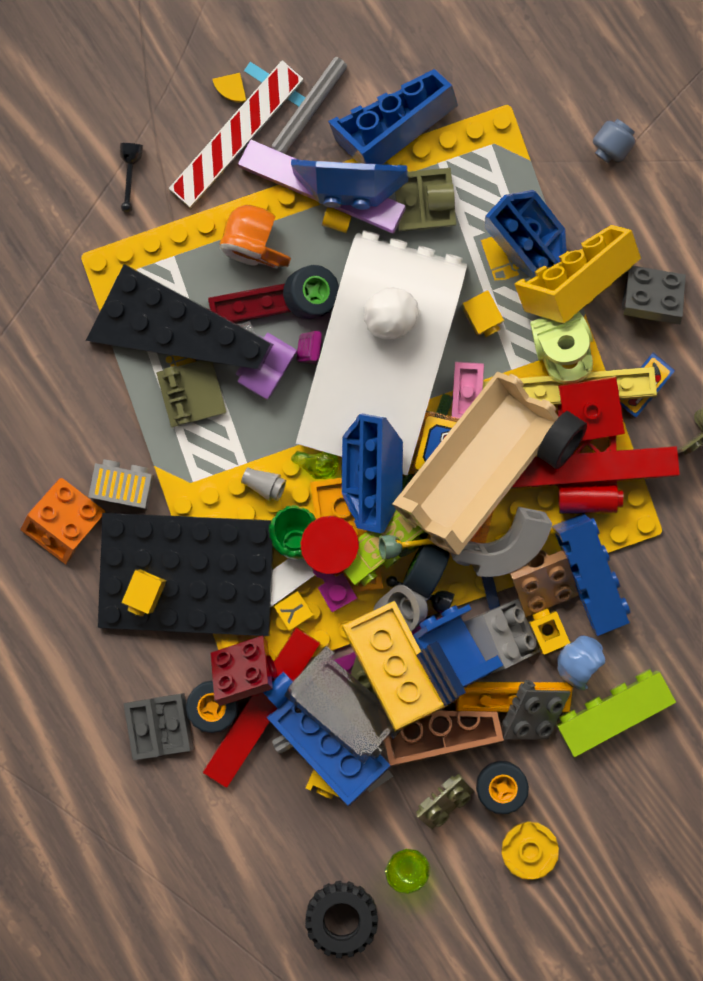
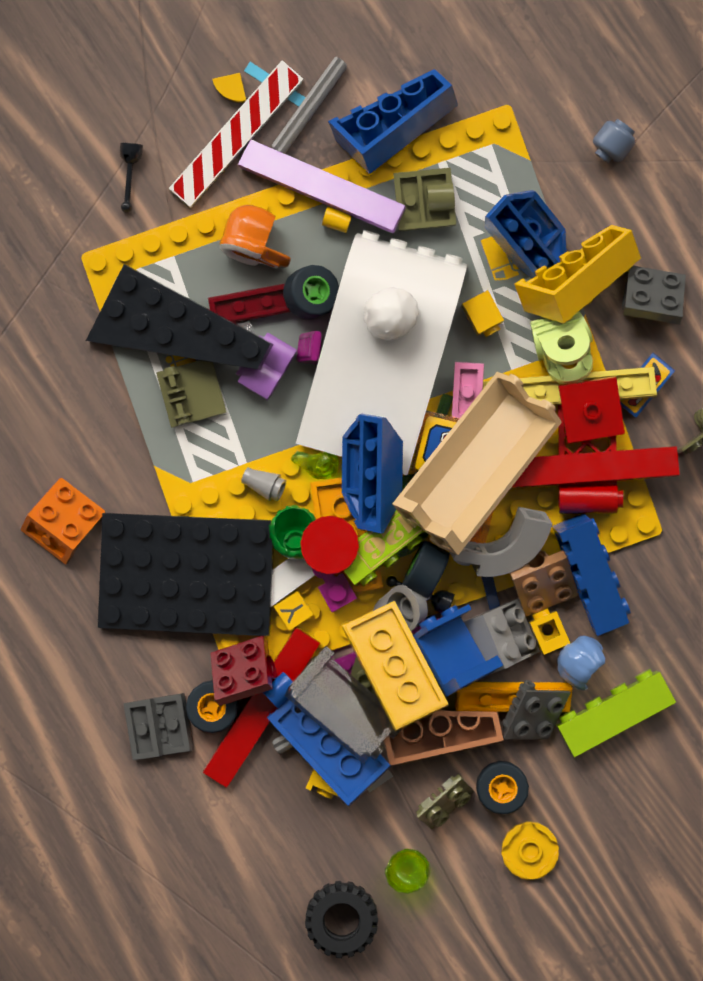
(121, 485): light grey brick -> none
(143, 592): yellow brick -> none
(349, 183): blue wedge -> none
(391, 546): sand green hinge -> none
(441, 673): dark blue tile -> none
(562, 439): black tyre -> none

